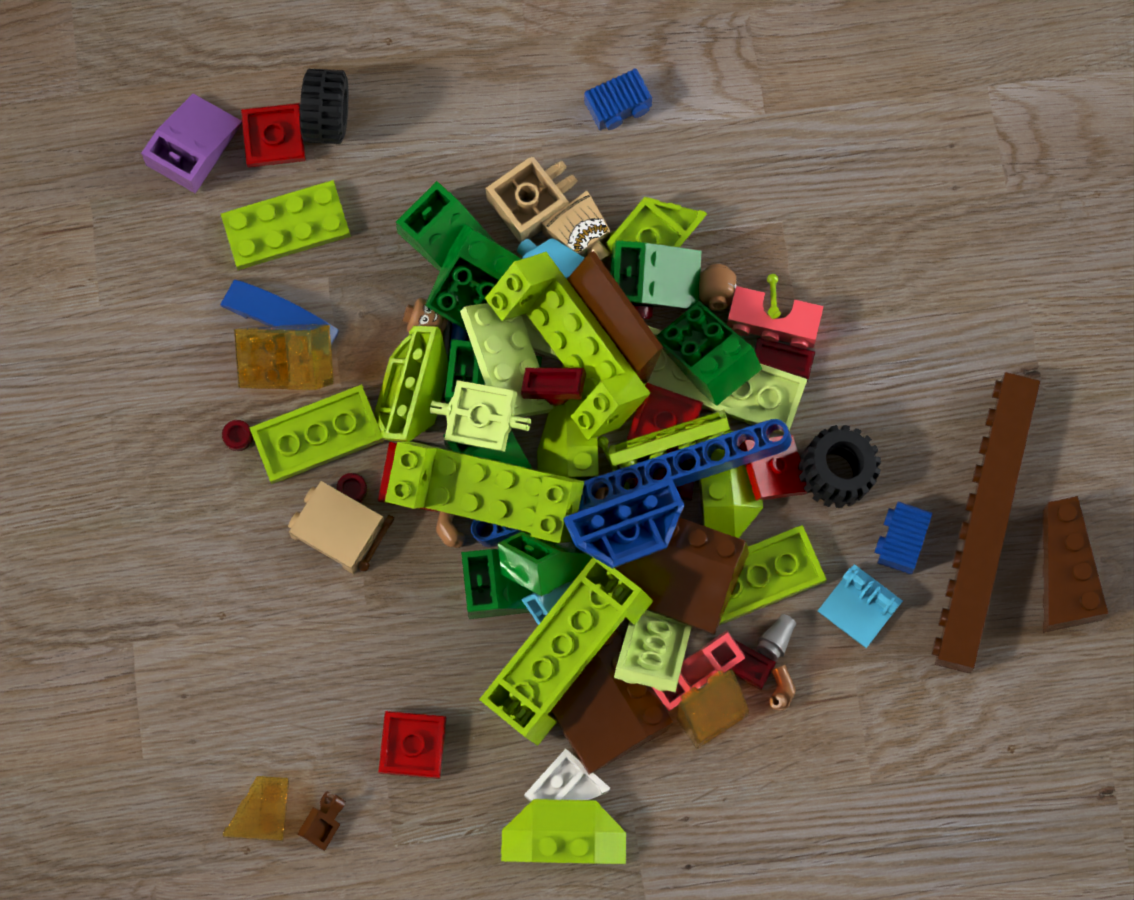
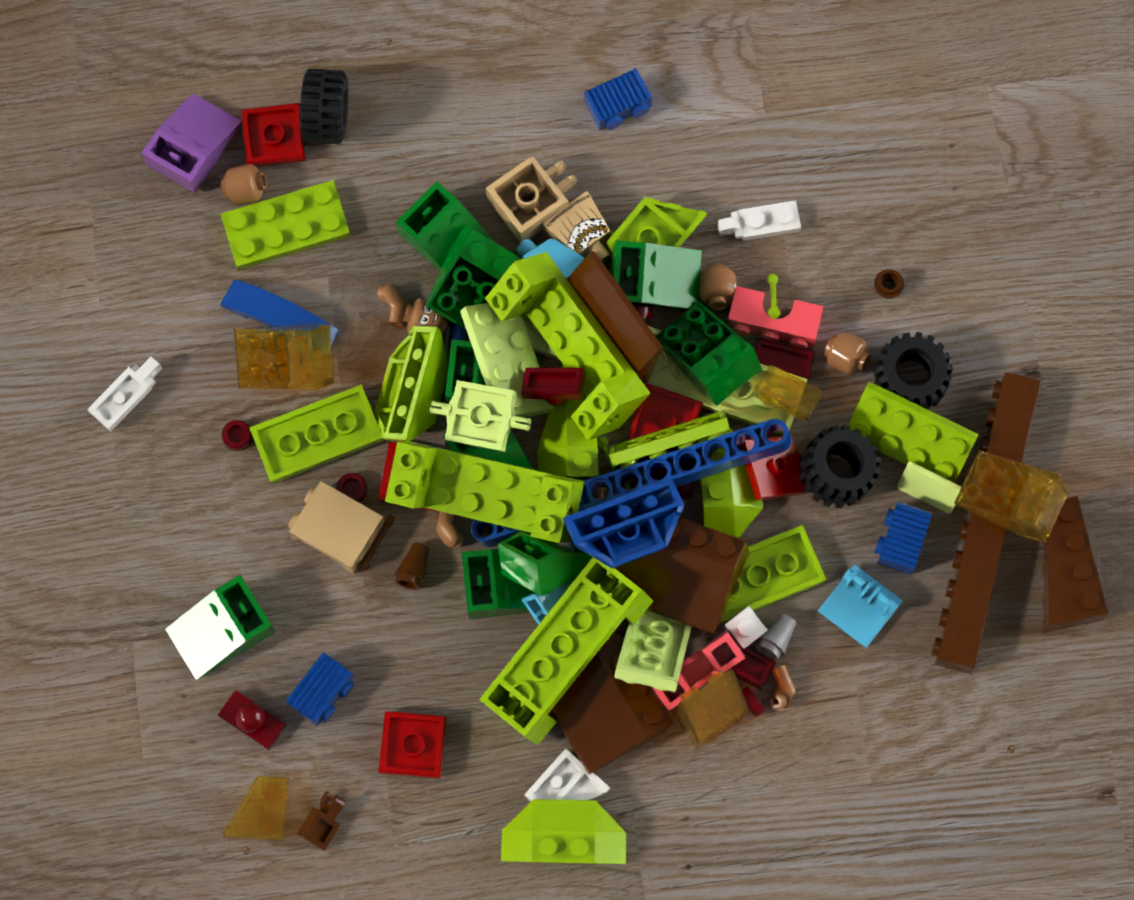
(125, 393): none -> white hinge
(220, 627): none -> slope
(243, 184): none -> medium nougat head
(252, 720): none -> dark red tile
(321, 689): none -> blue brick
(390, 294): none -> medium nougat arm
(412, 569): none -> reddish brown cone
(745, 627): none -> white plate
(752, 702): none -> dark red tile
(761, 221): none -> white hinge
(788, 393): none -> clear yellow panel
(847, 353): none -> medium nougat head
(894, 277): none -> reddish brown plate
(912, 432): none -> lime plate
(917, 350): none -> black tyre
(929, 487): none -> yellowish green slope
(1013, 495): none -> clear yellow slope

